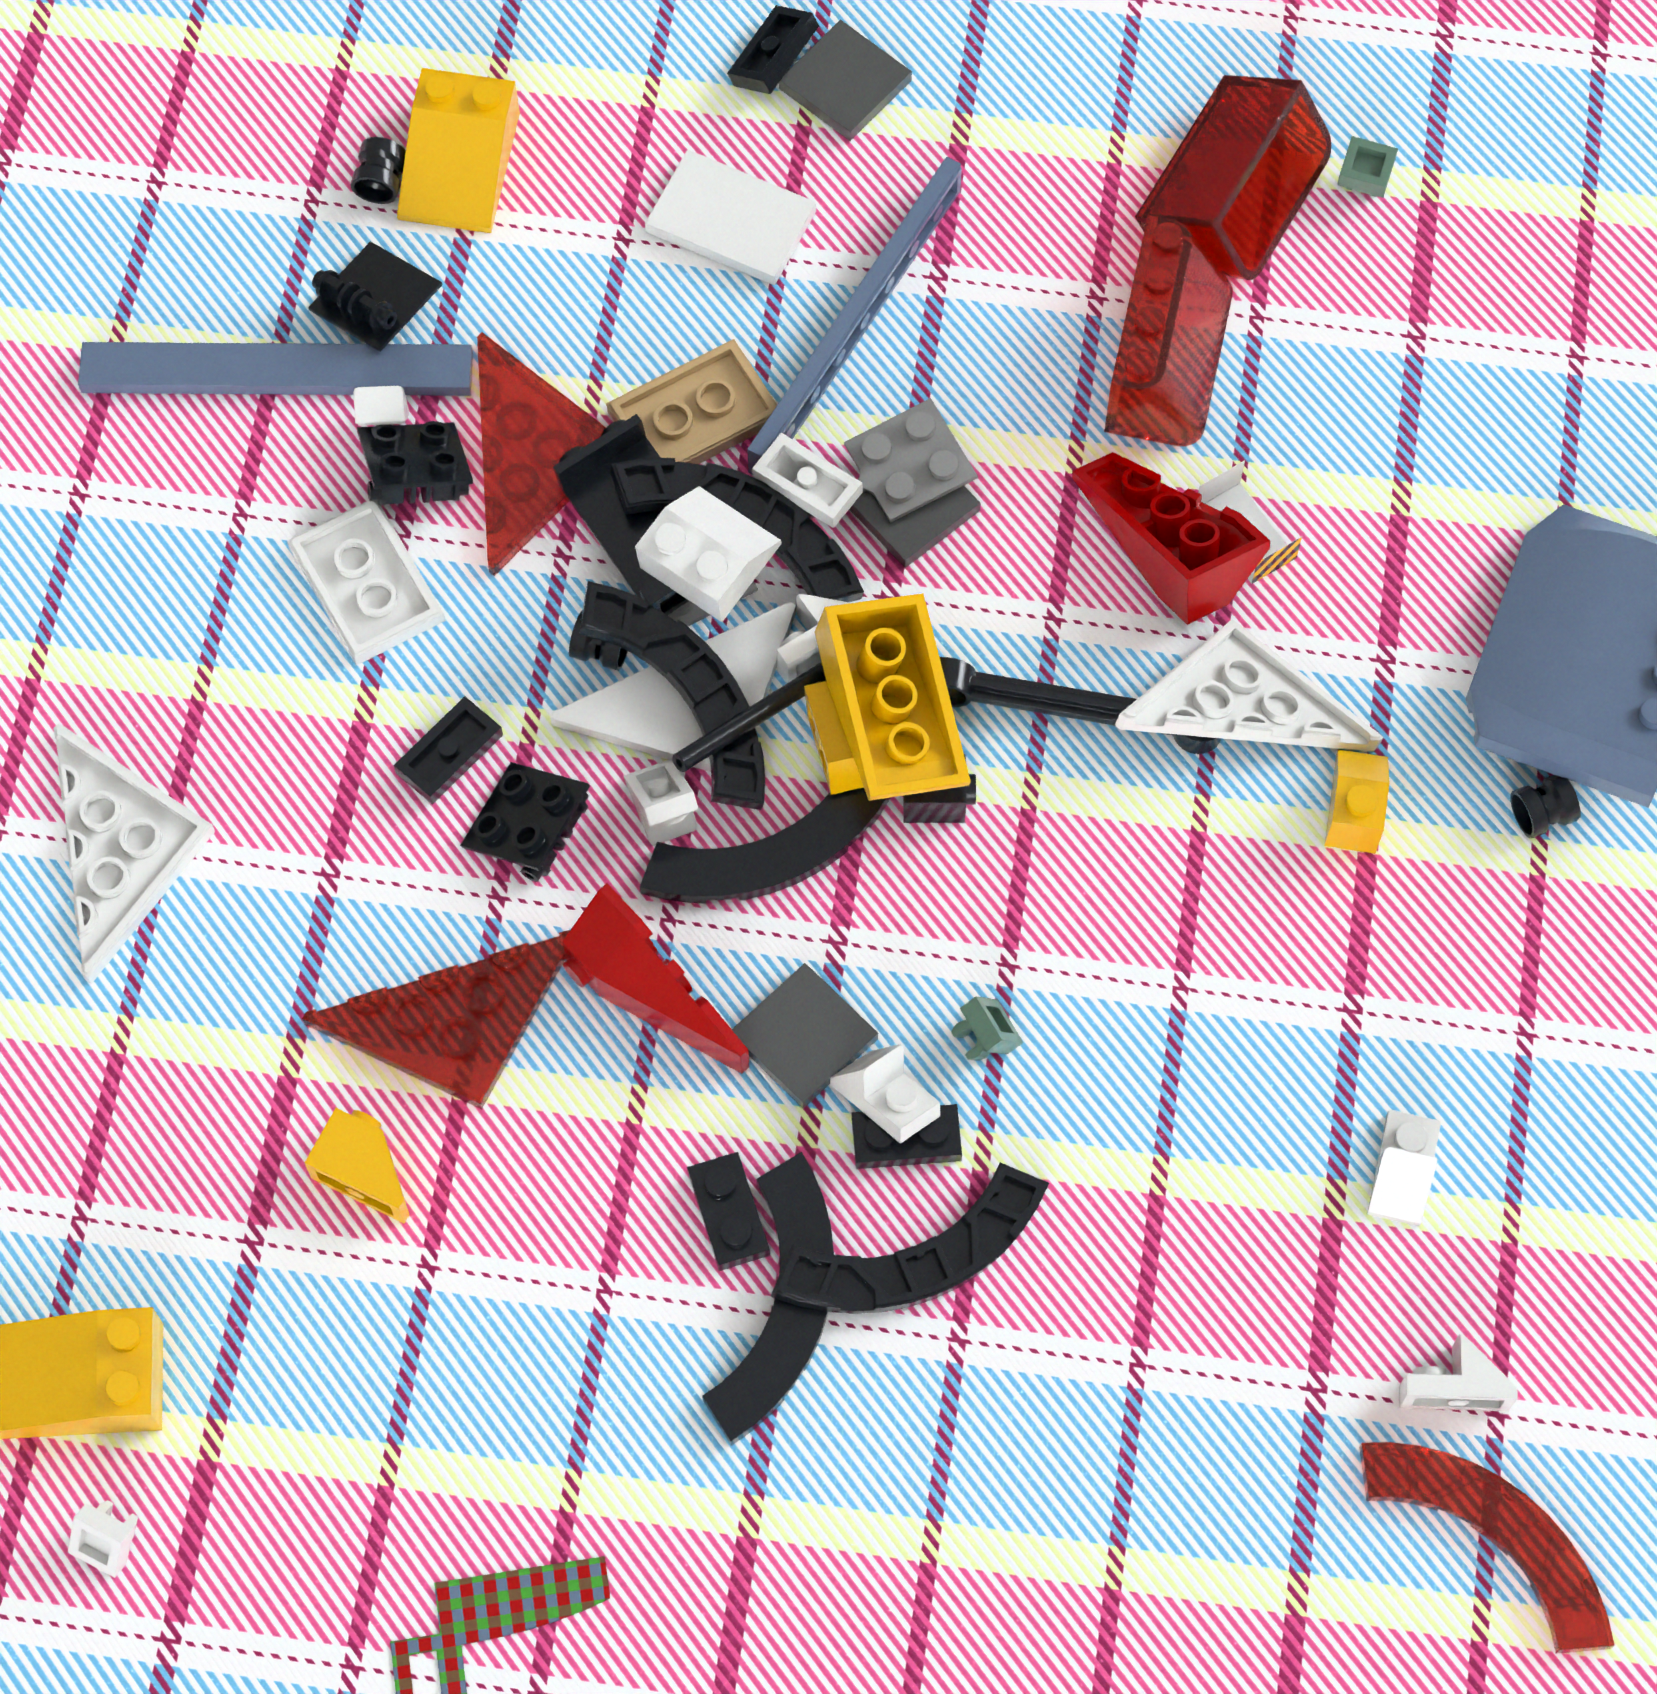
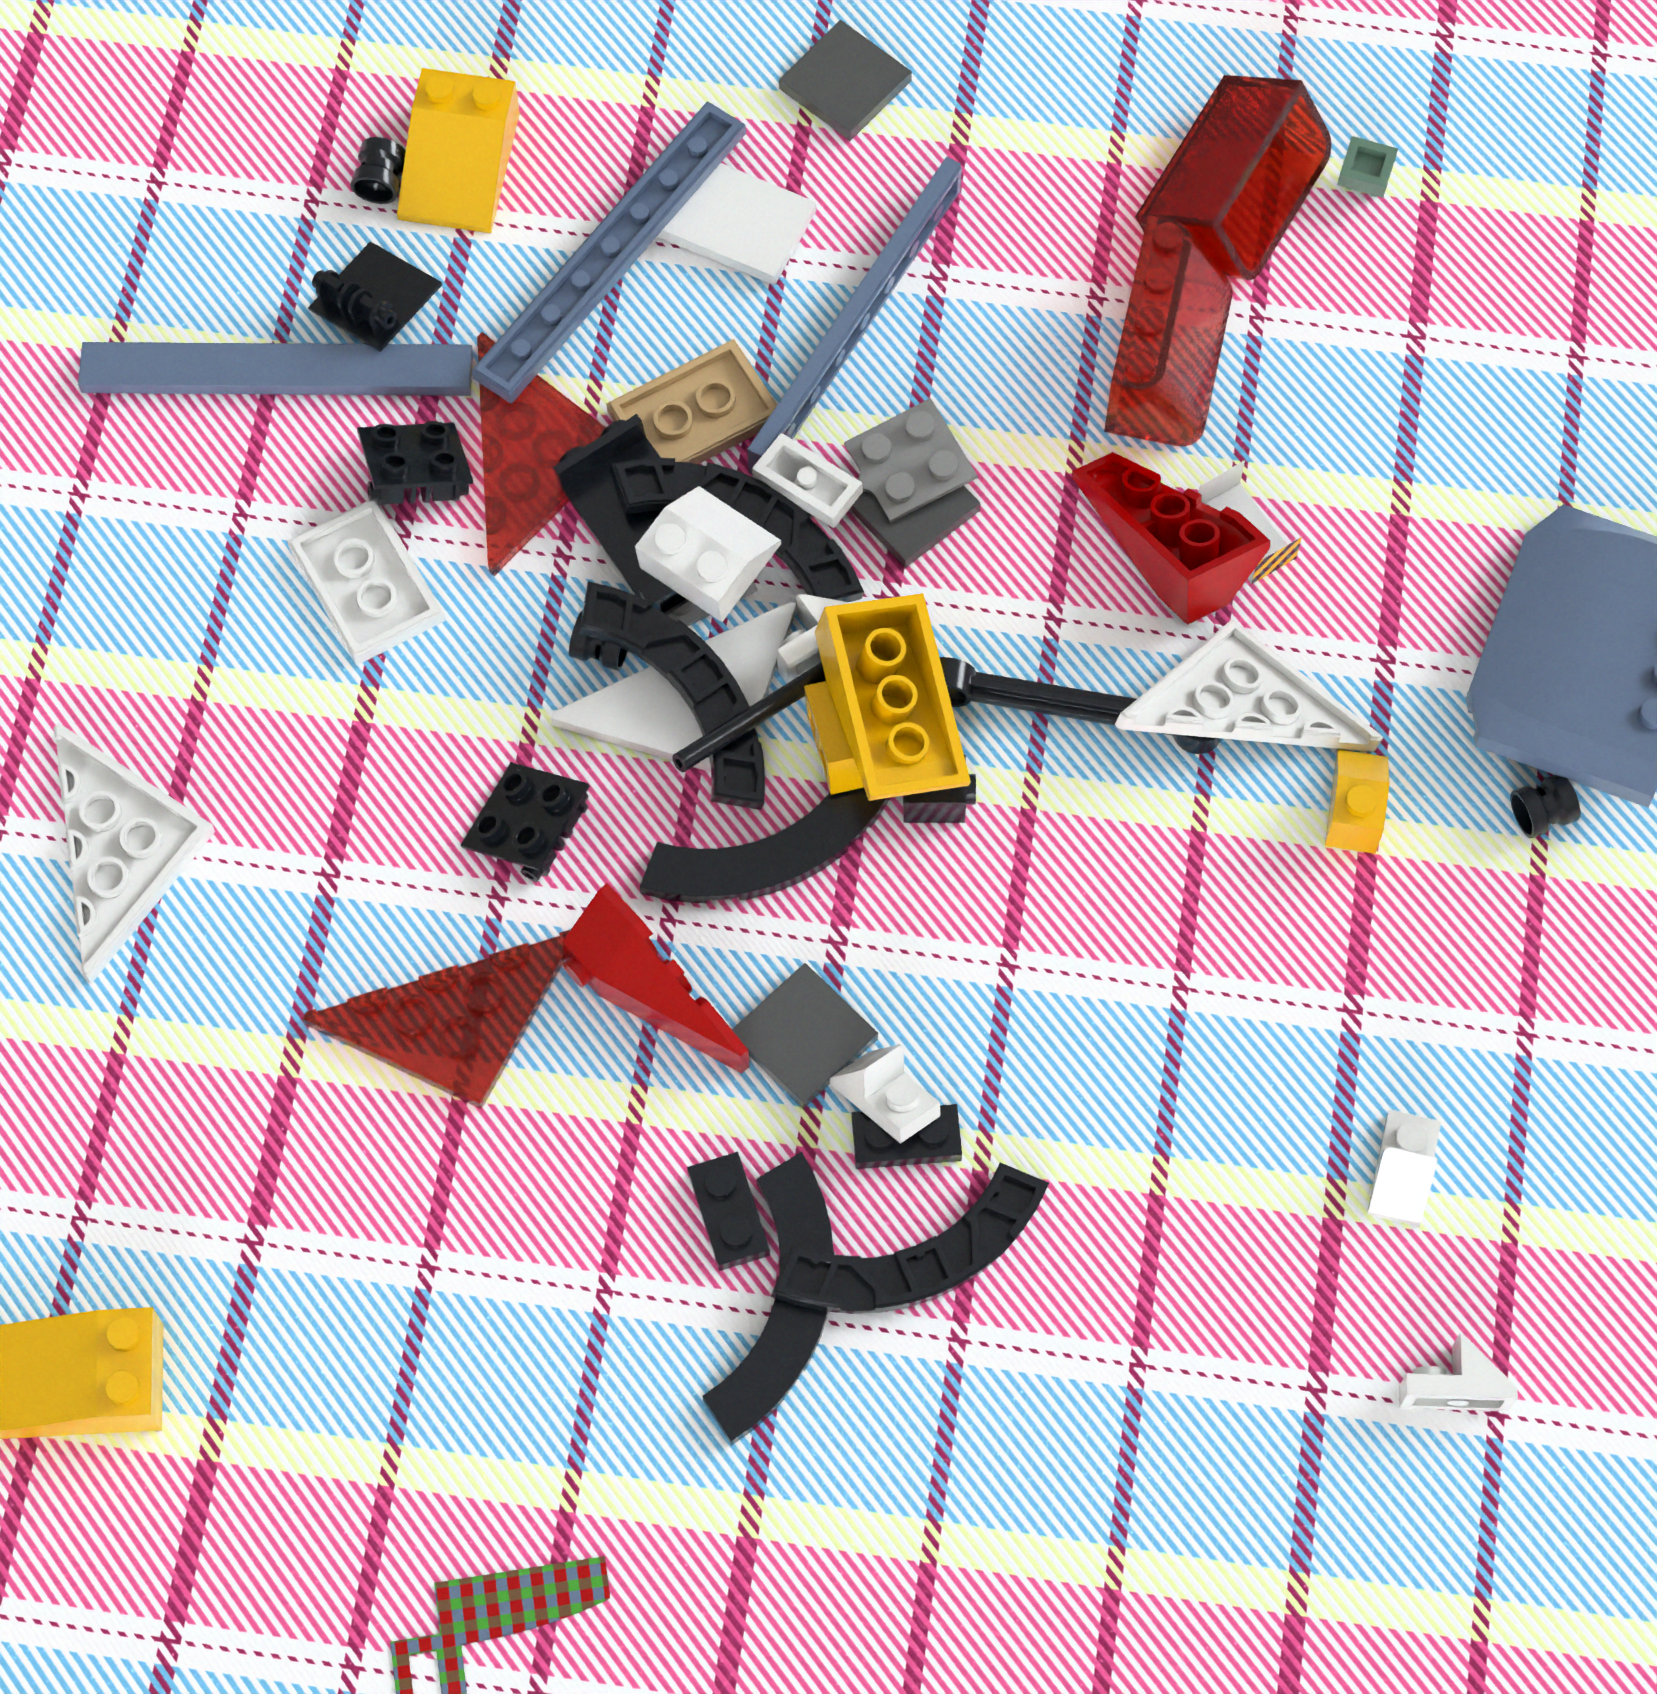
(101, 1538): white tile -> none
(358, 1163): yellow slope -> none
(380, 405): white slope -> none
(448, 750): black plate -> none
(608, 252): none -> sand blue tile
(662, 801): white slope -> none
(773, 49): black plate -> none
(991, 1026): sand green tile -> none
(1505, 1518): clear red tile -> none

